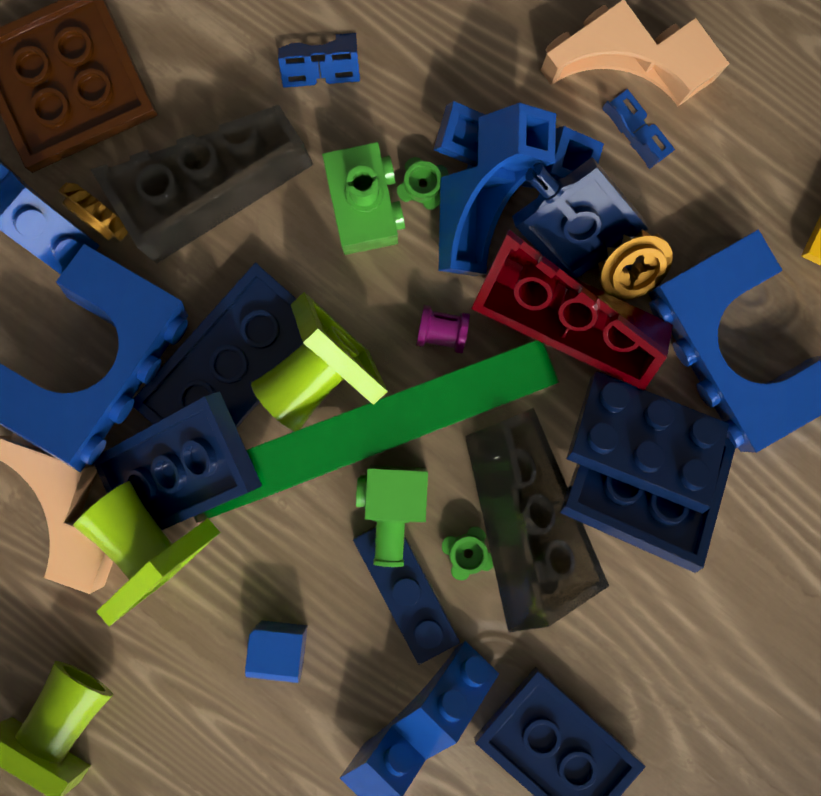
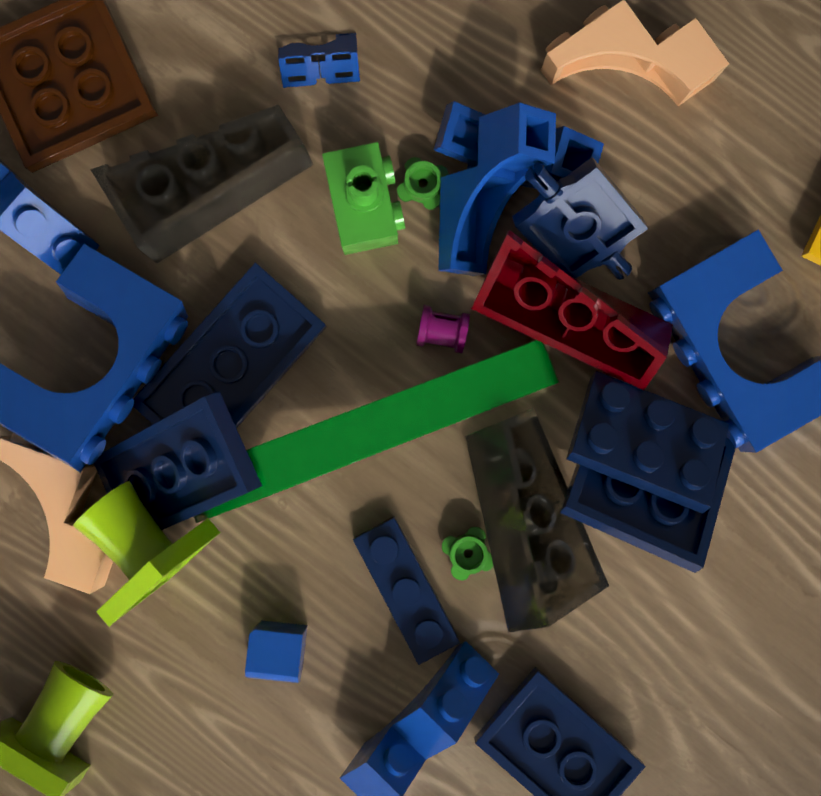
(92, 212): pearl gold gear -> none
(314, 369): lime plant -> none
(391, 499): bright green brick -> none
(629, 123): blue piece -> none
(643, 276): pearl gold gear -> none

